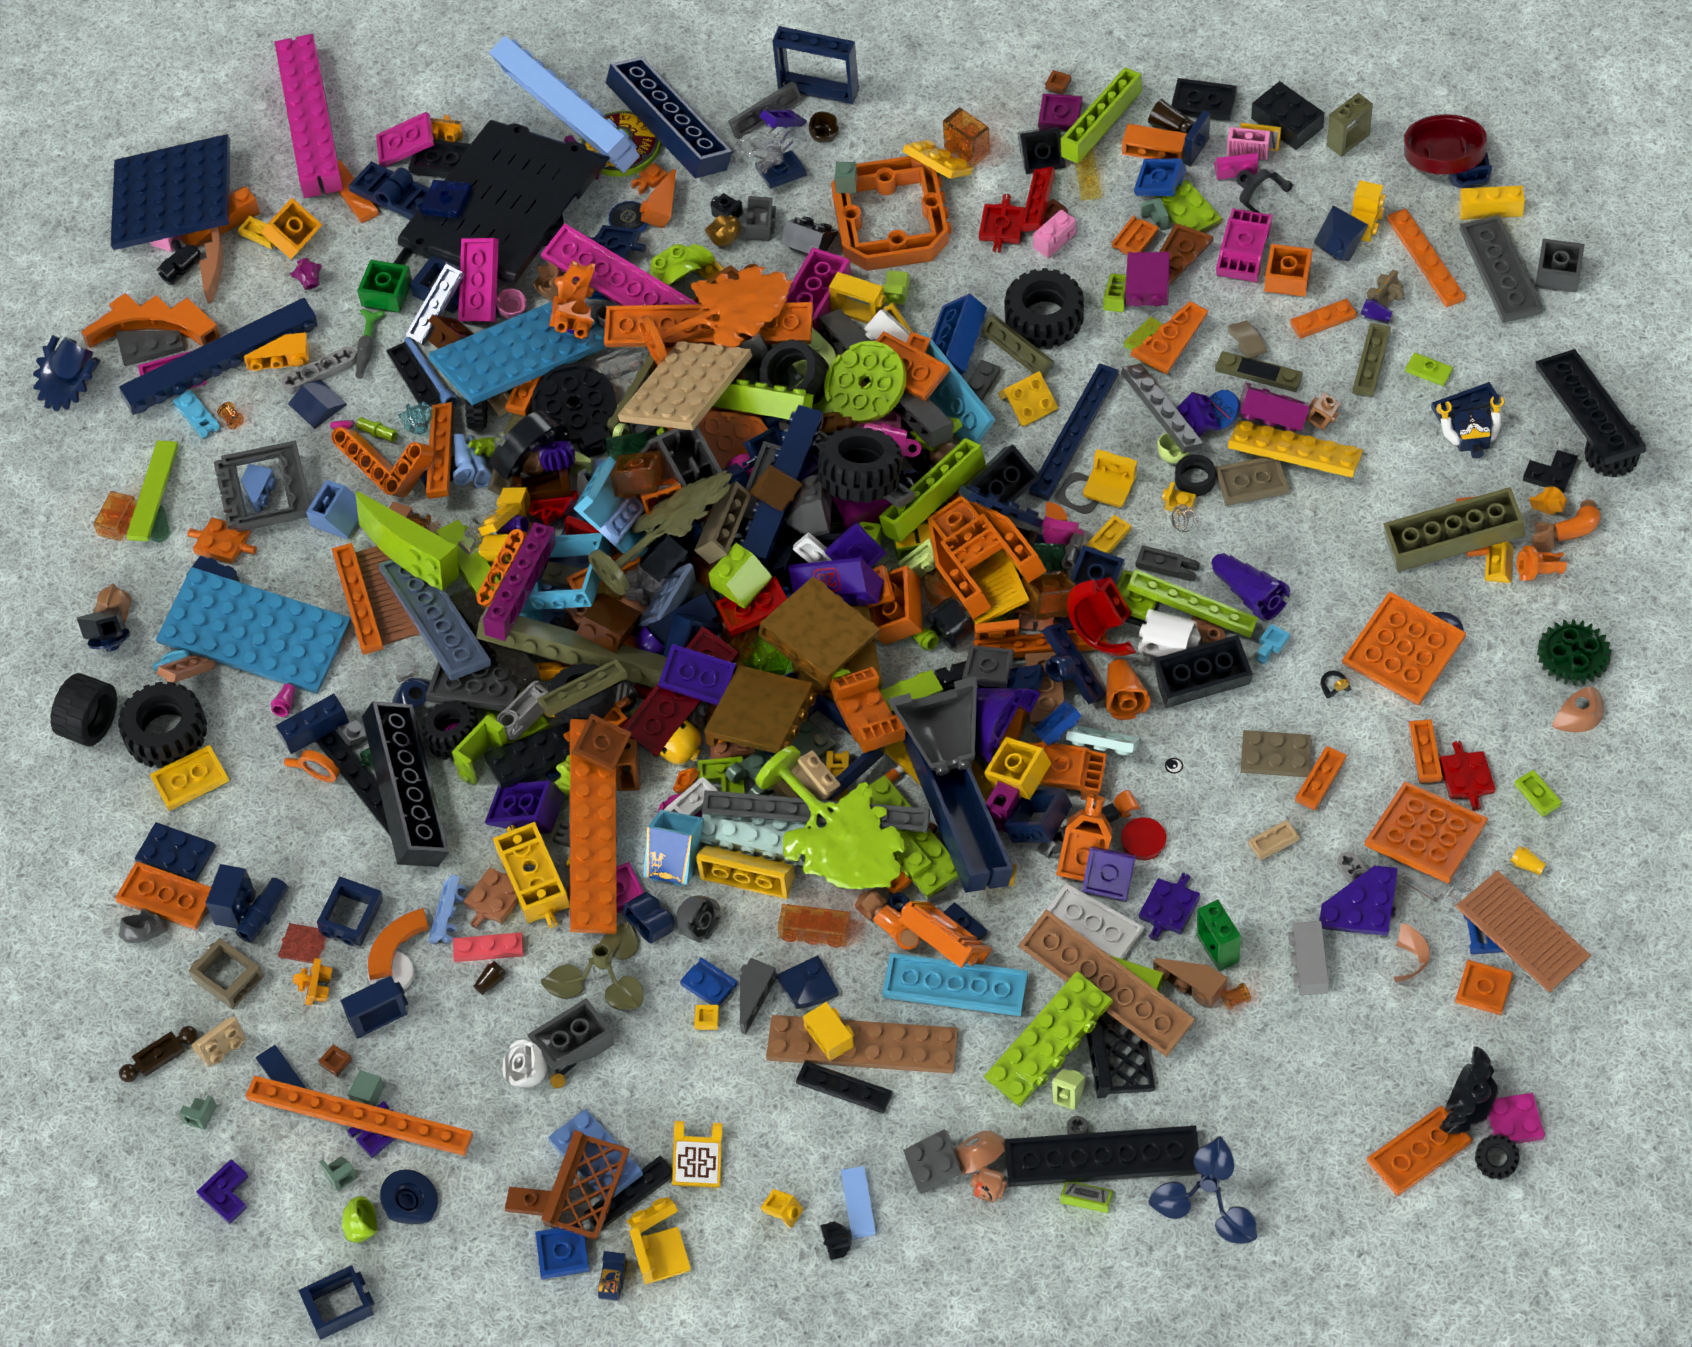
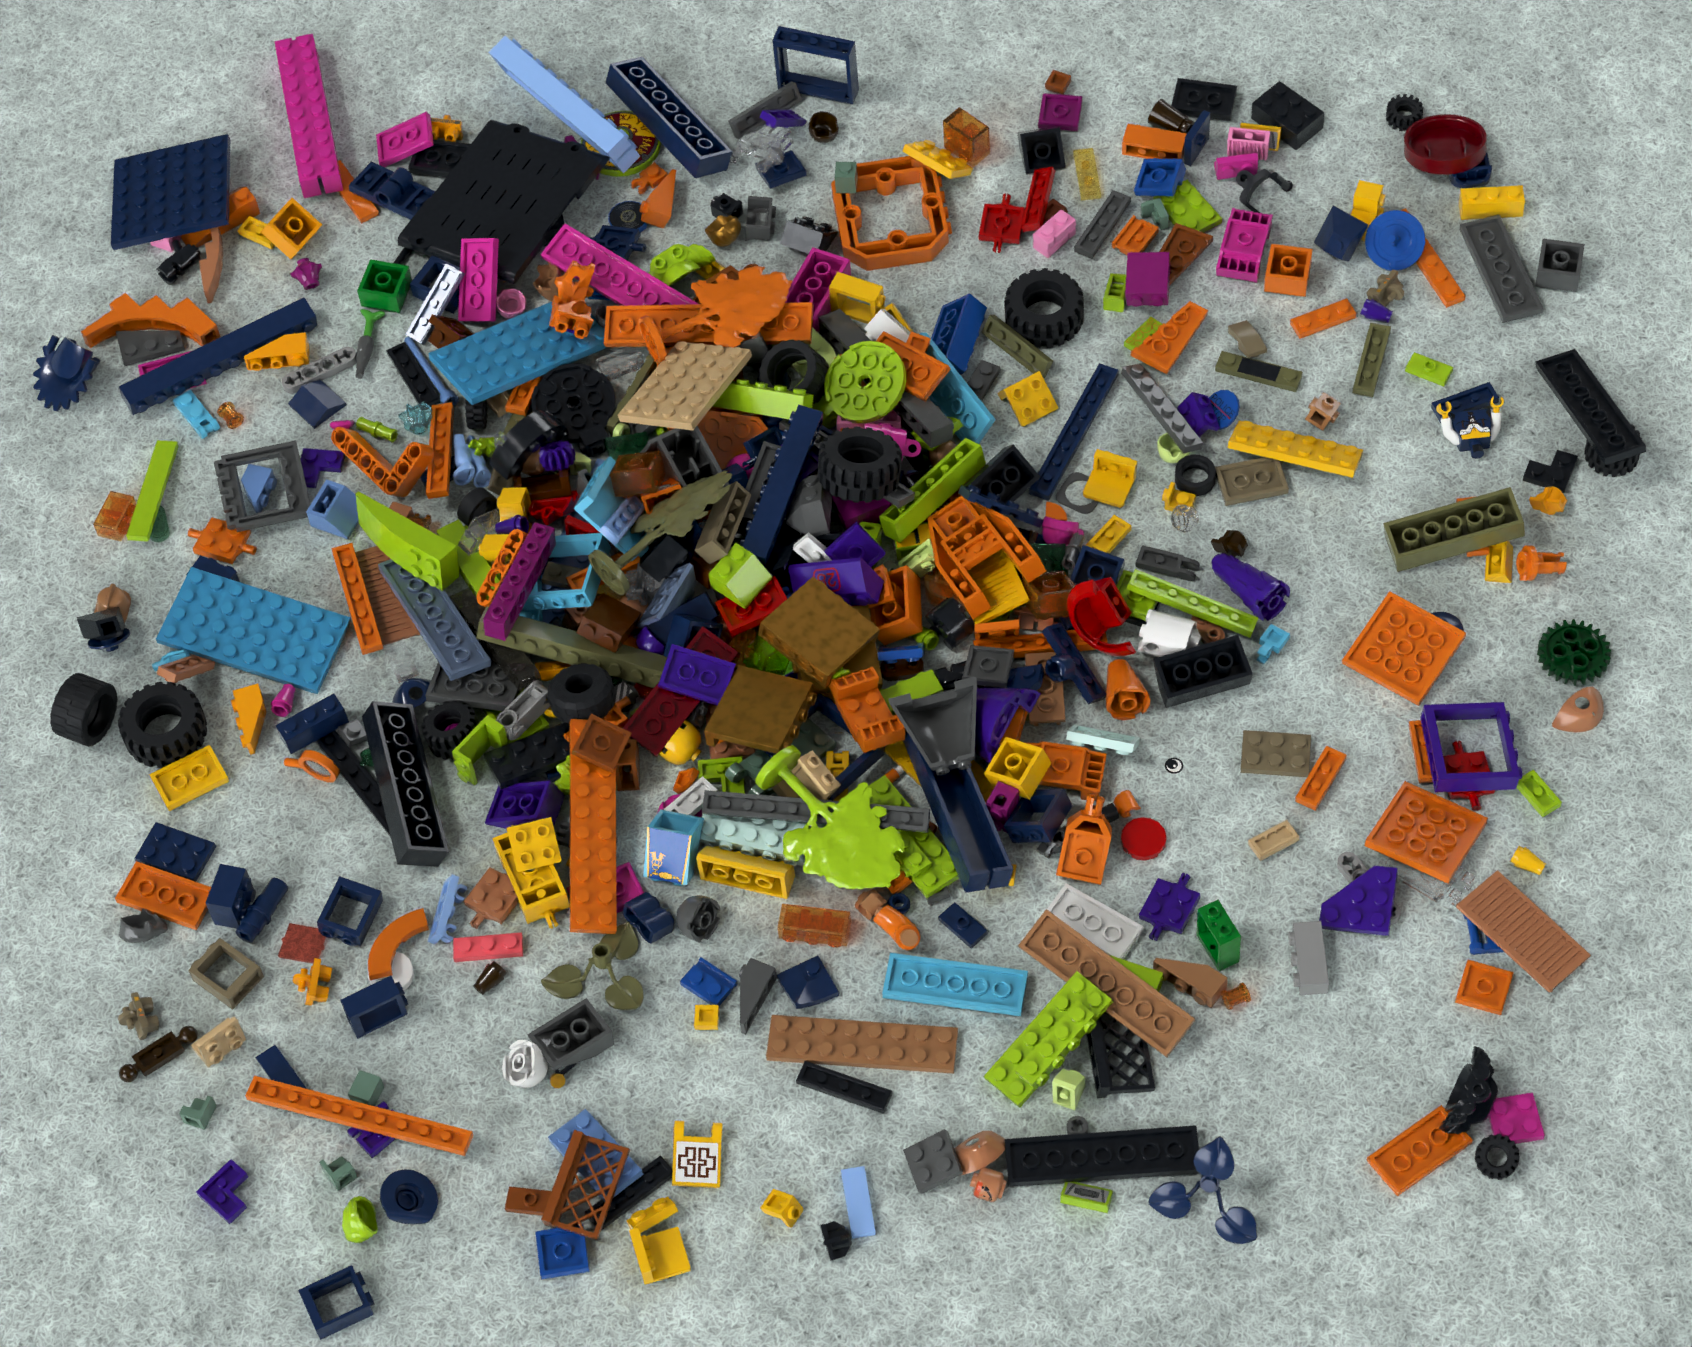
(137, 1017): none -> dark tan hips
(252, 713): none -> light orange slope
(320, 460): none -> dark purple plate
(335, 1060): dark orange plate -> none
(446, 198): clear blue plate -> none
(475, 504): none -> black tyre
(496, 521): yellow plate -> none
(534, 844): none -> yellow bracket
(582, 687): olive plate -> none
(612, 1275): dark blue leg -> none
(775, 488): clear orange piece -> none
(828, 1031): yellow brick -> none
(834, 421): reddish brown plate -> none
(896, 287): lime brick -> none
(901, 670): none -> reddish brown plate
(910, 653): none -> blue plate
(943, 933): orange door -> none
(1056, 723): blue plate -> none
(1101, 115): lime brick -> none
(1102, 224): none -> dark grey plate
(1108, 873): dark purple tile -> none
(1231, 543): none -> dark brown piece
(1273, 408): magenta wedge -> none
(1342, 684): black piece -> none
(1349, 124): olive window -> none
(1395, 240): none -> blue piece
(1403, 103): none -> black tyre
(1414, 942): nougat piece -> none
(1469, 781): none -> dark purple window
(1582, 524): piece -> none

